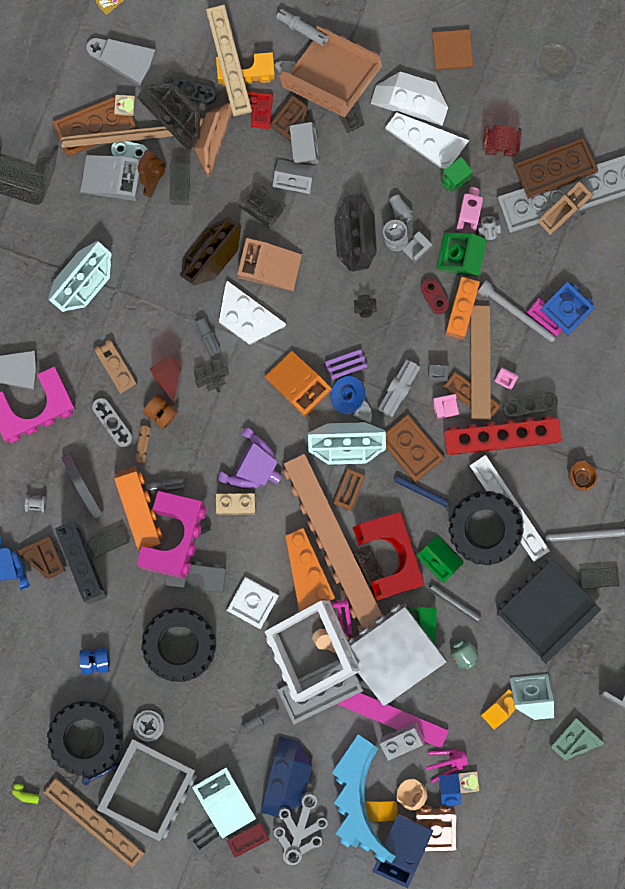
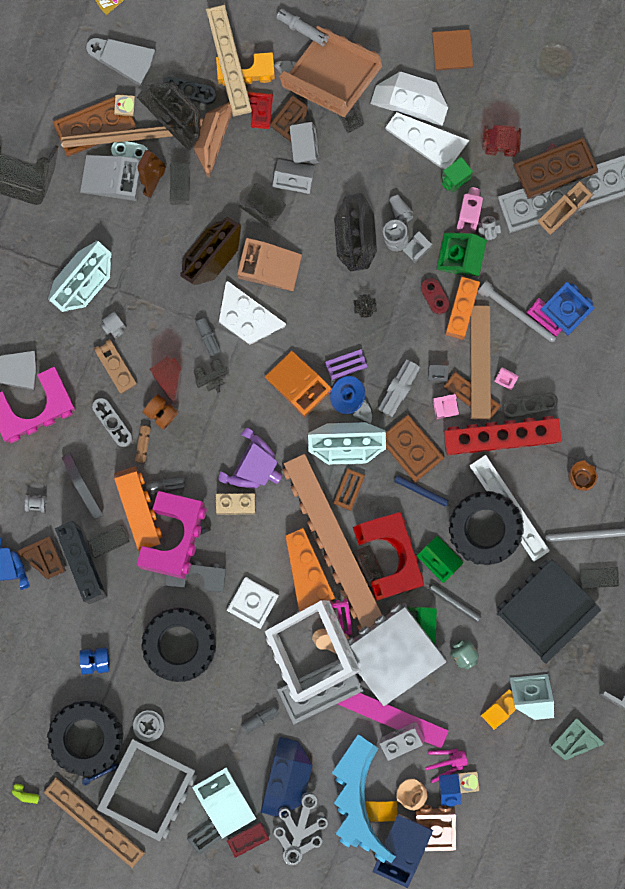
(113, 325): none -> light grey plate

